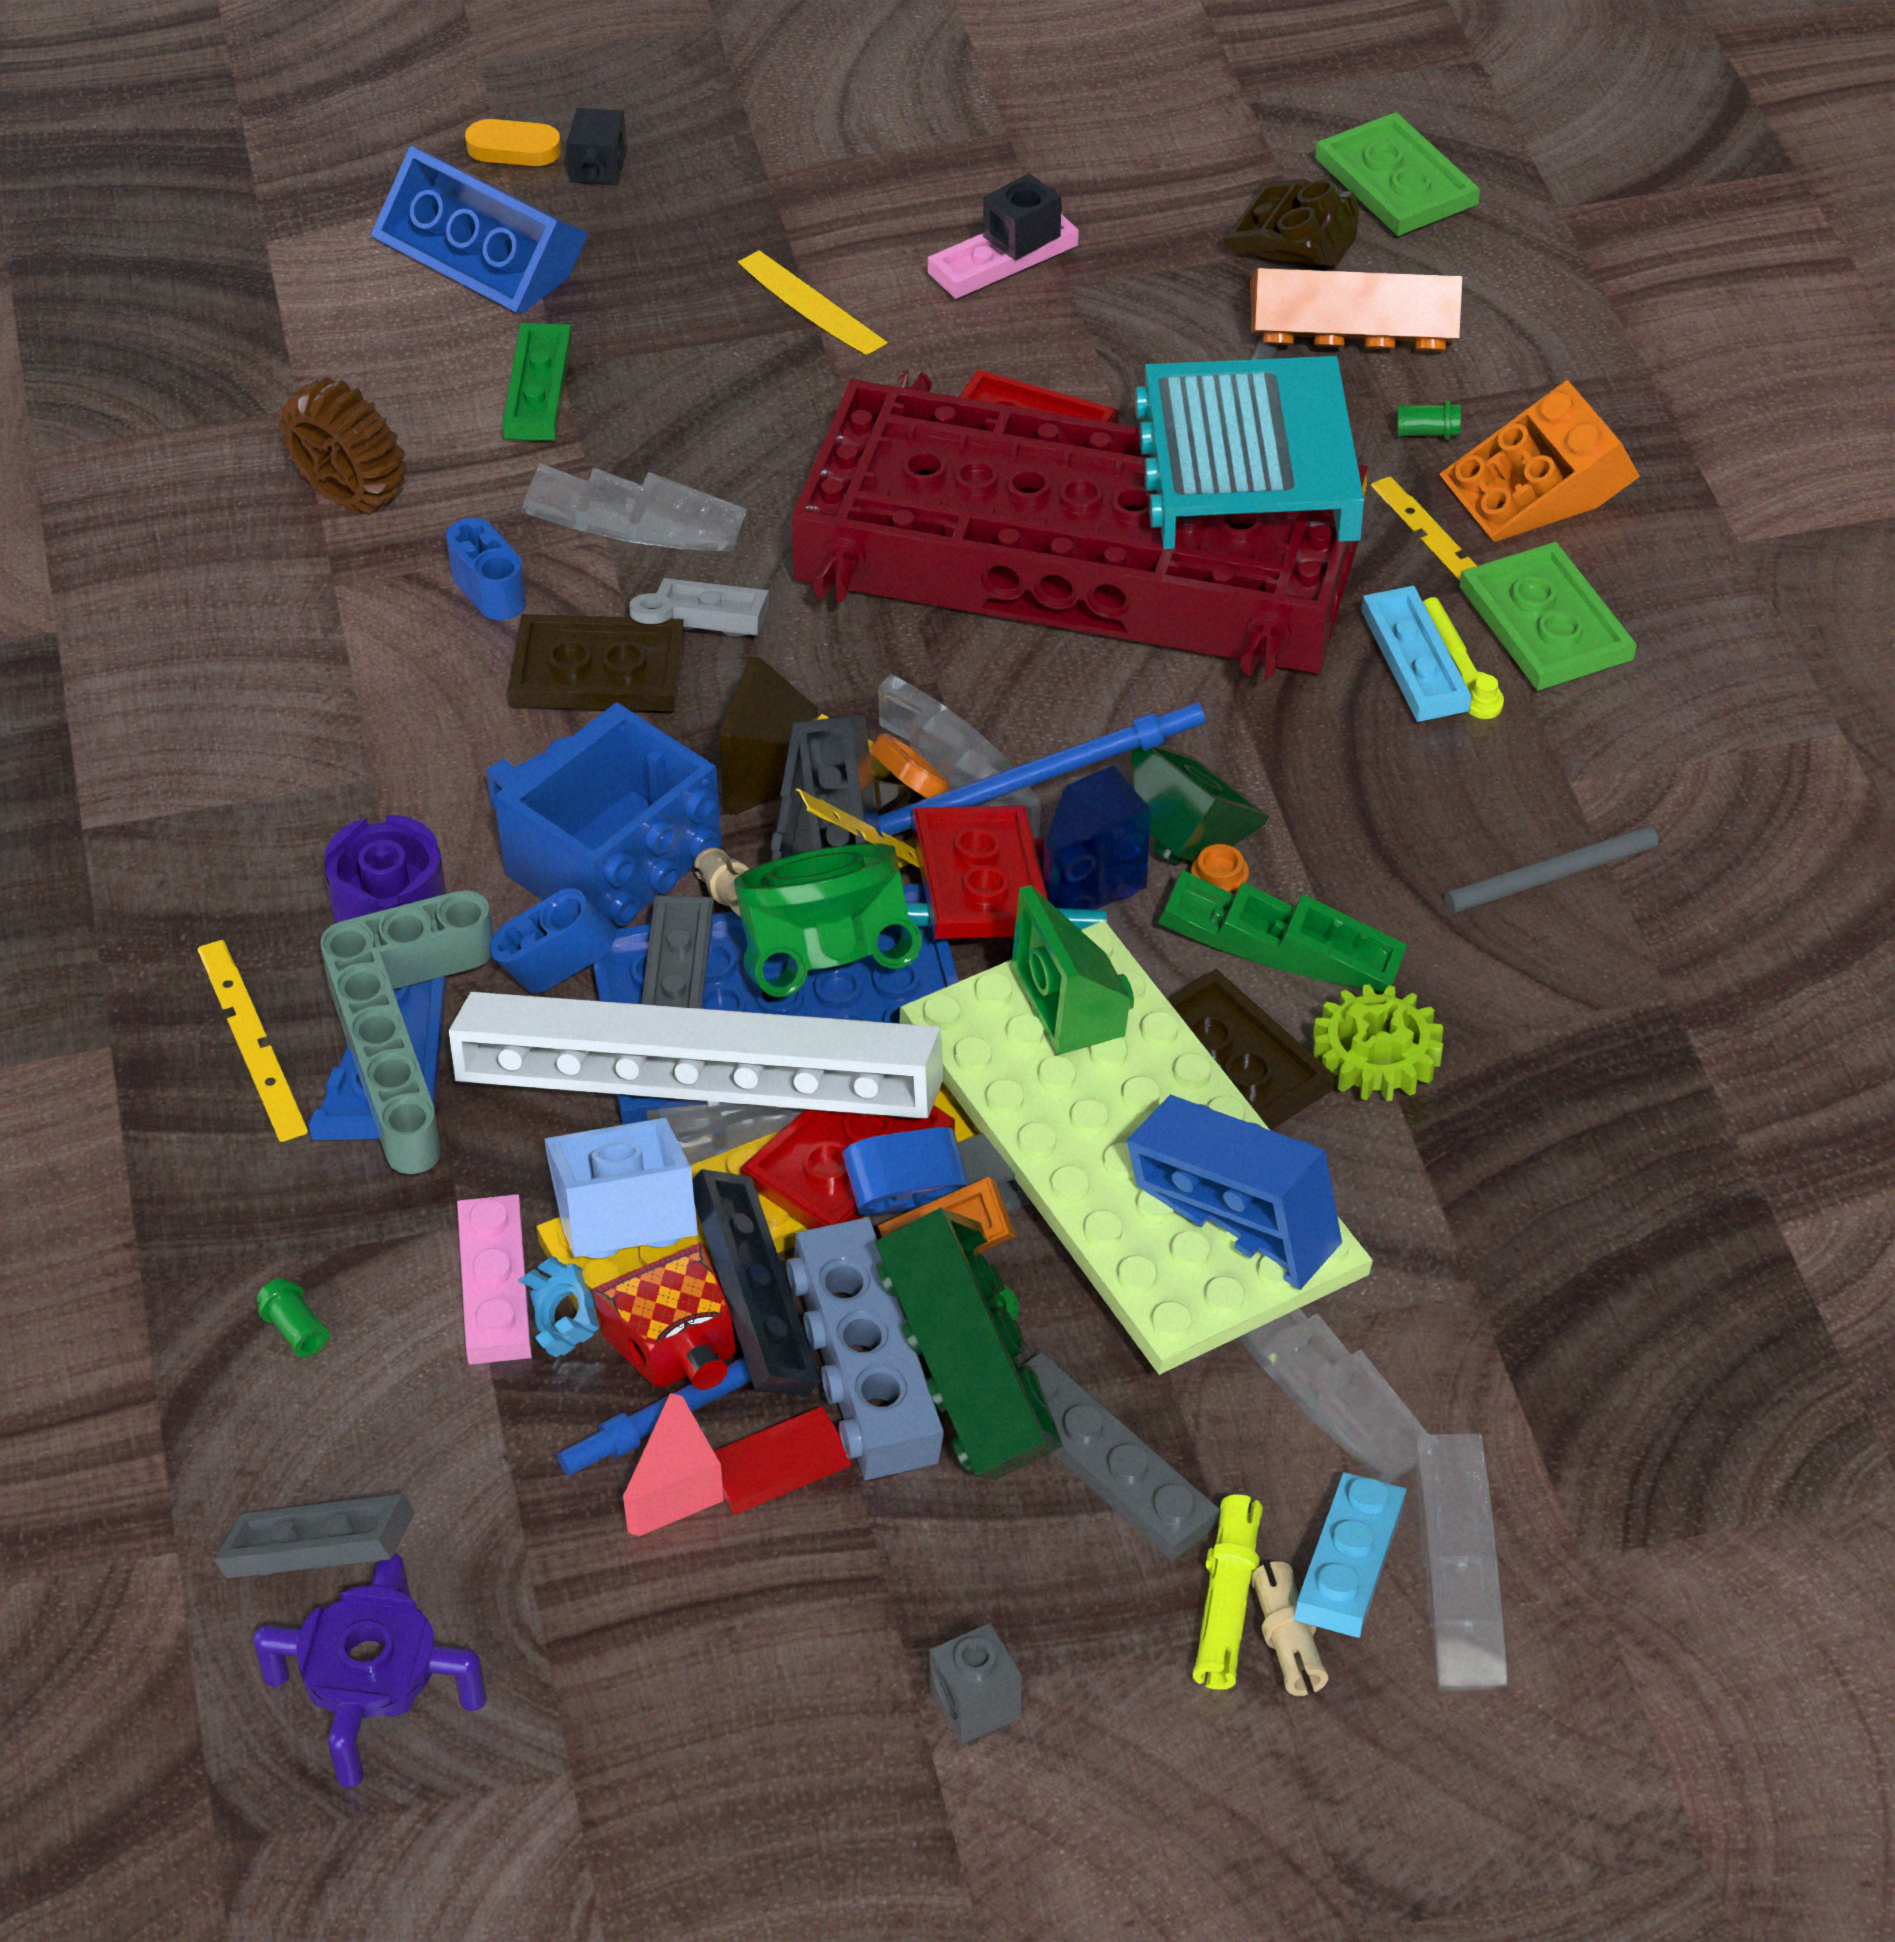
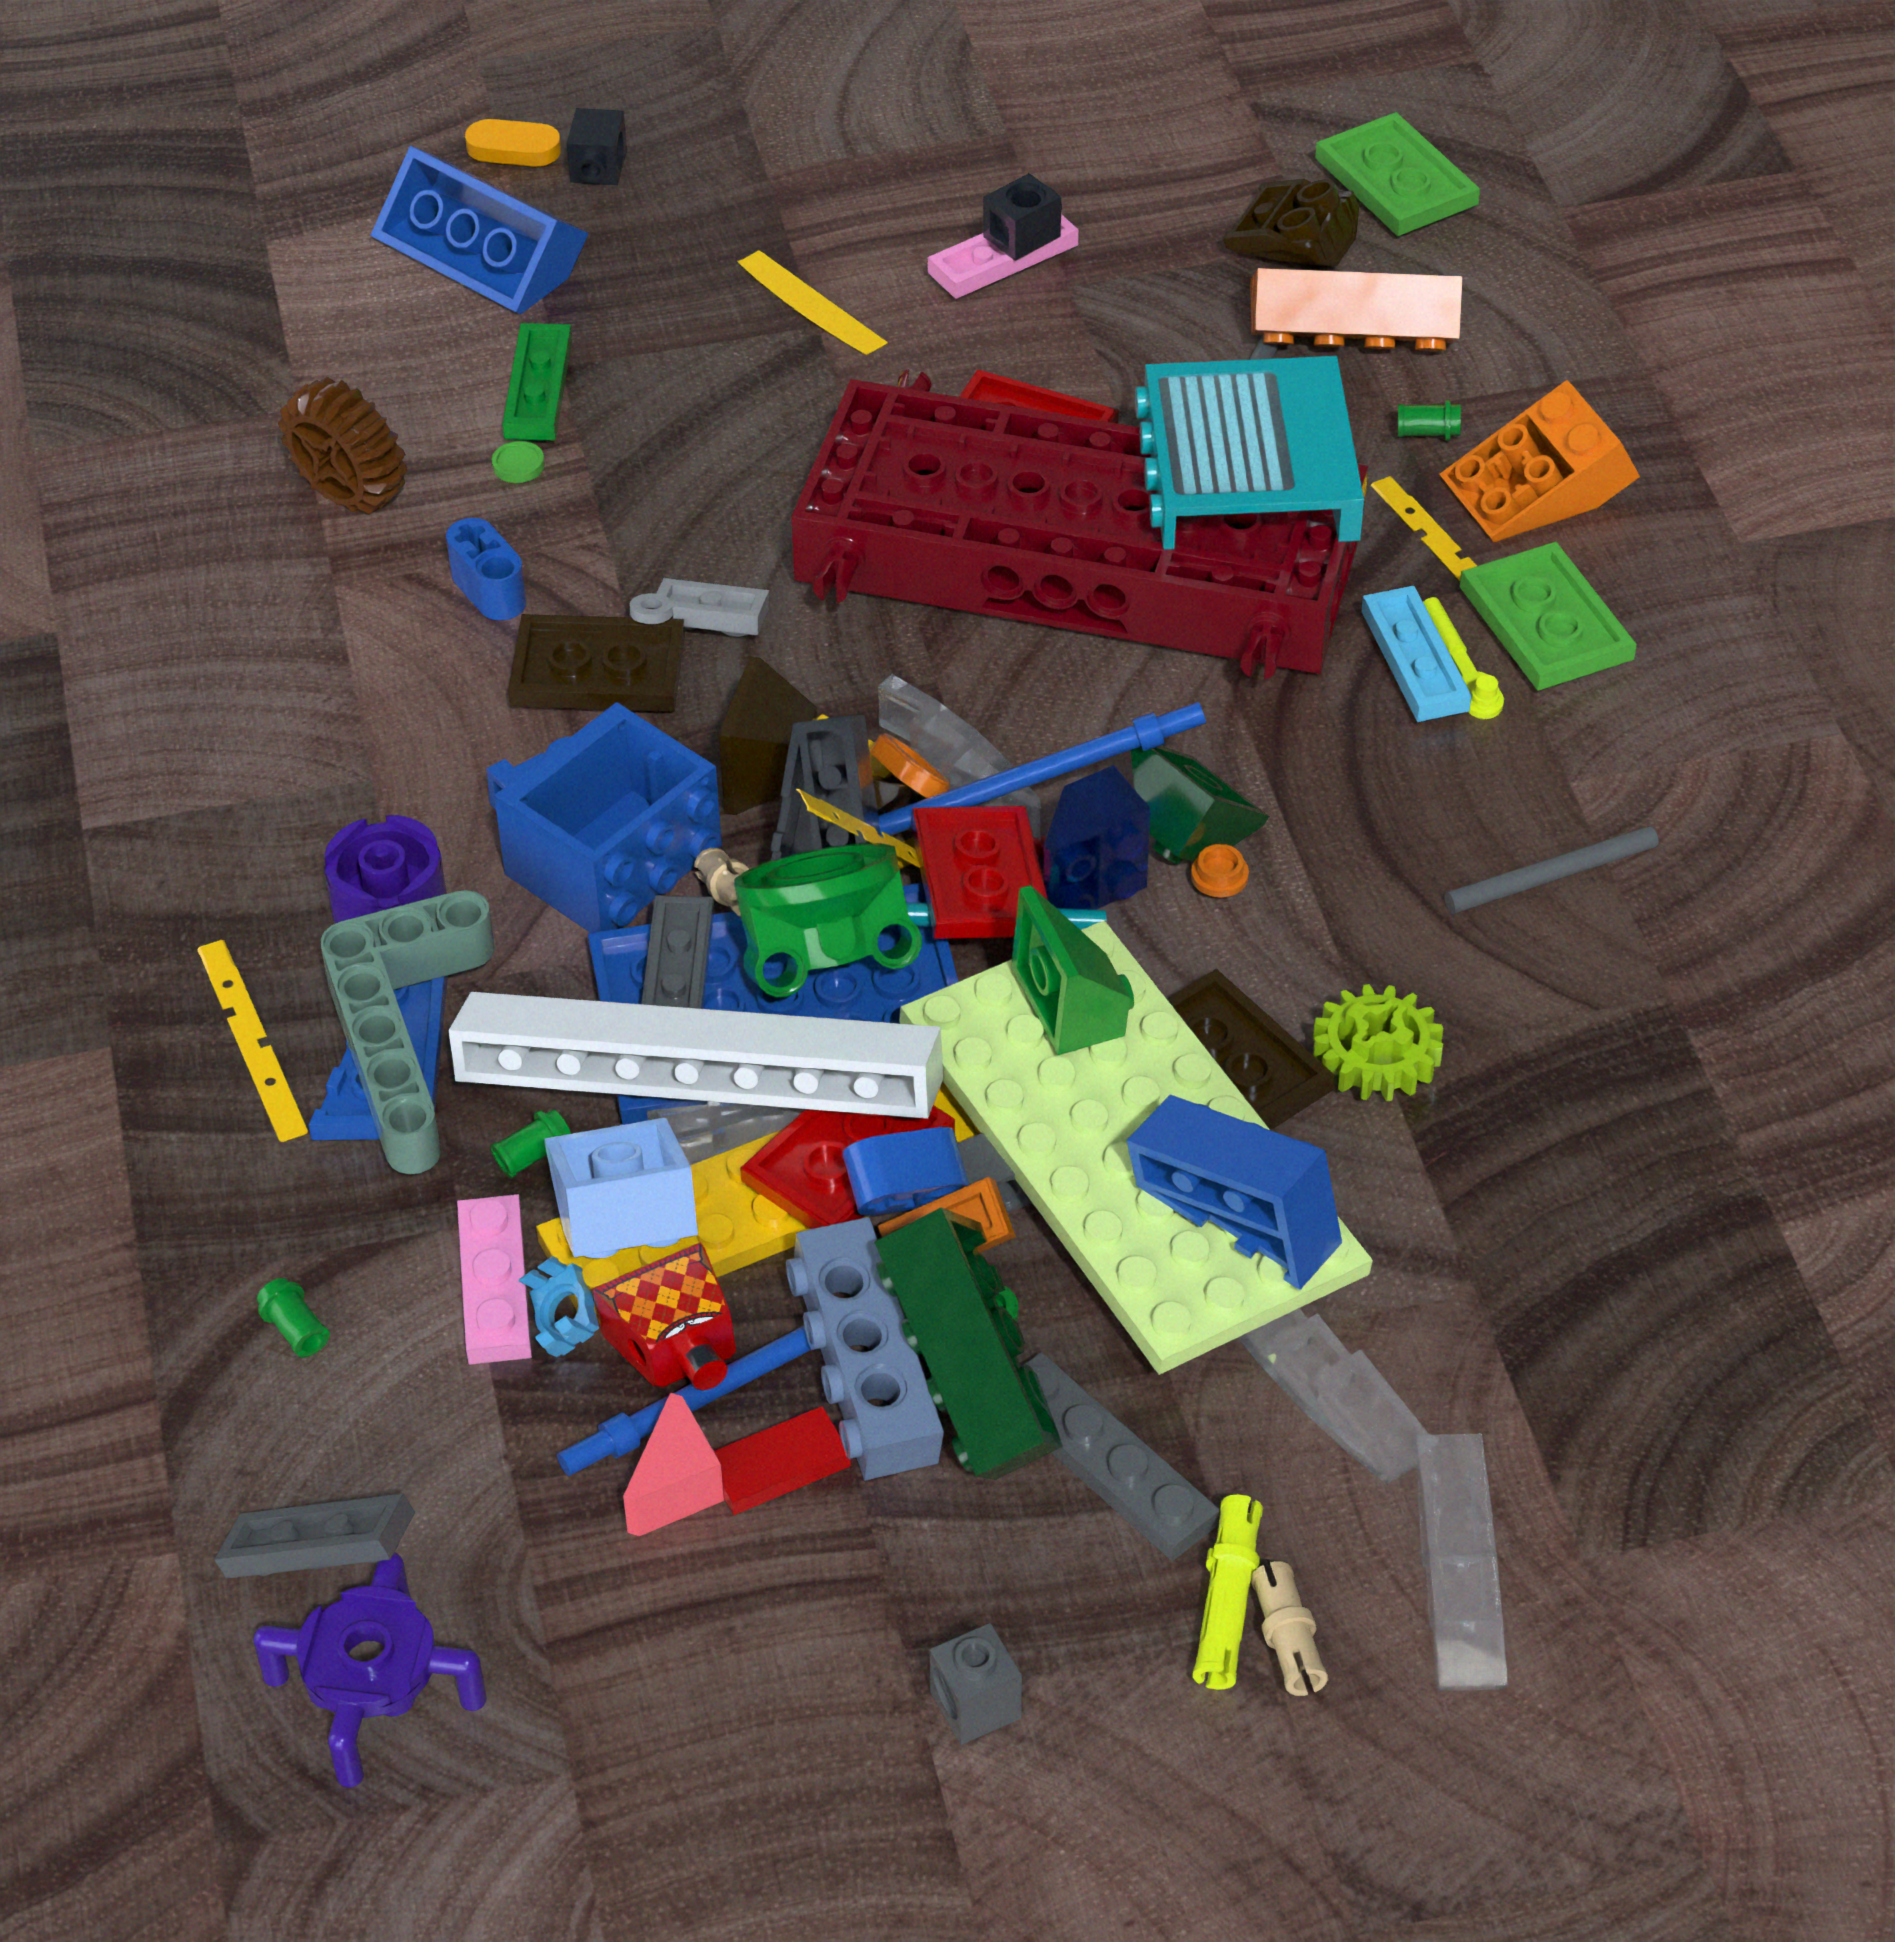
(518, 462): none -> bright green piece
(528, 1143): none -> green pin
(552, 940): blue beam -> none
(648, 514): clear slope -> none
(754, 1284): black plate -> none
(1297, 939): green slope -> none
(1350, 1555): medium azure plate -> none

